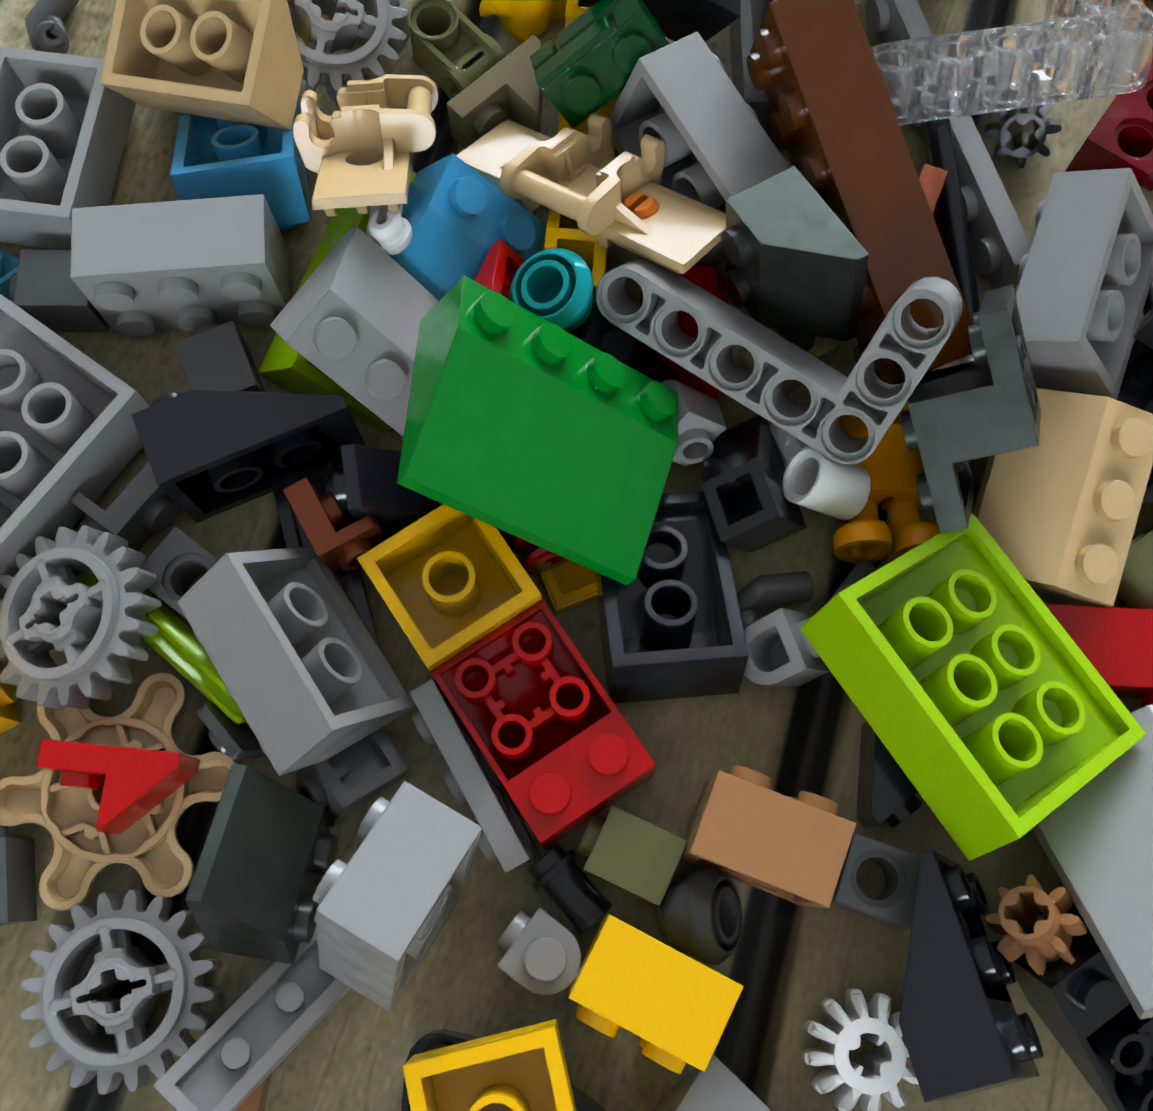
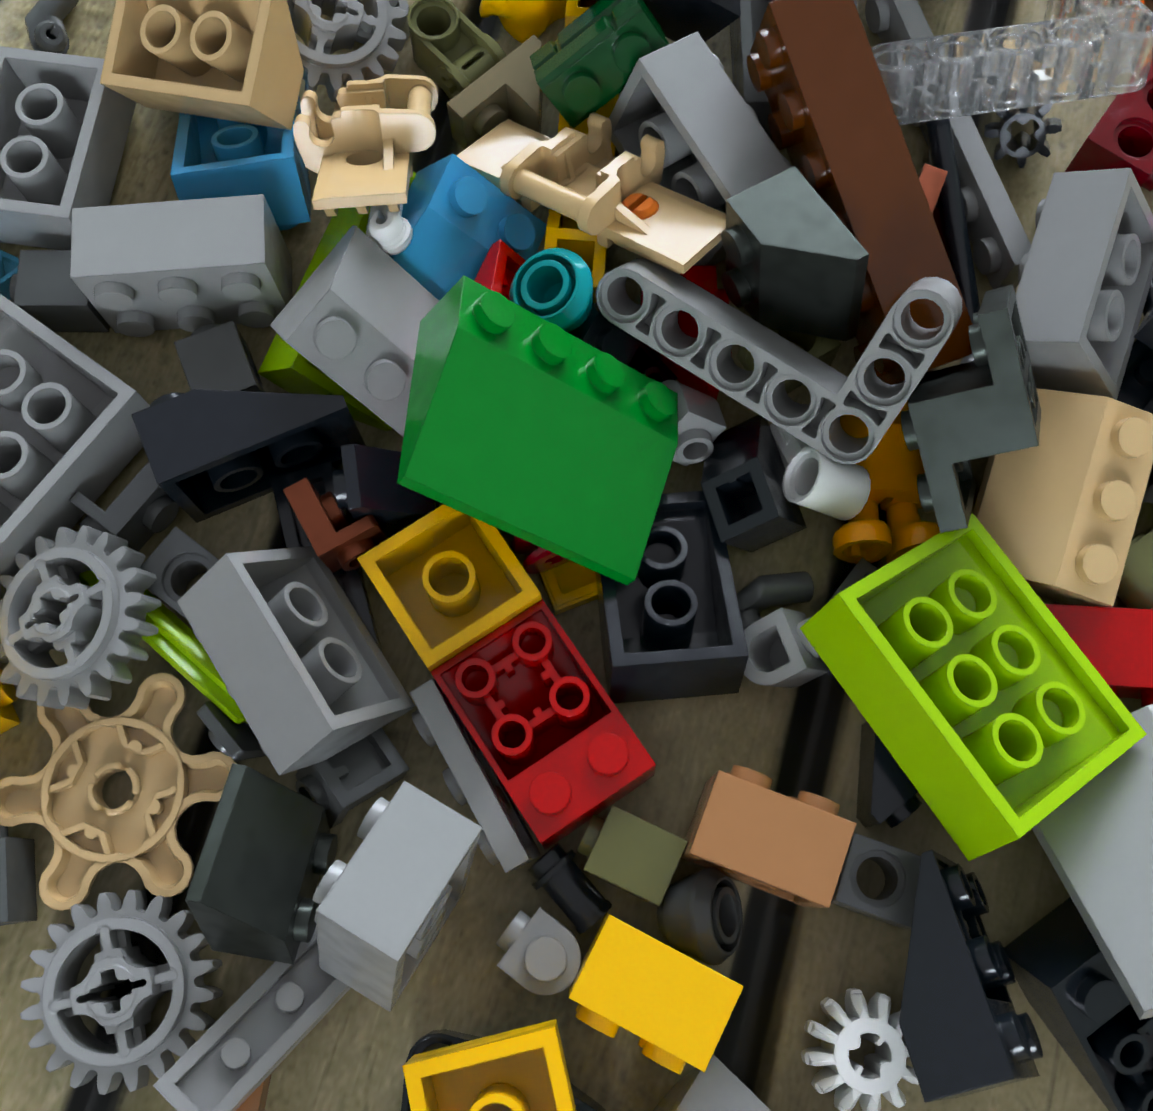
(130, 777): red slope -> none
(1050, 938): medium nougat gear -> none

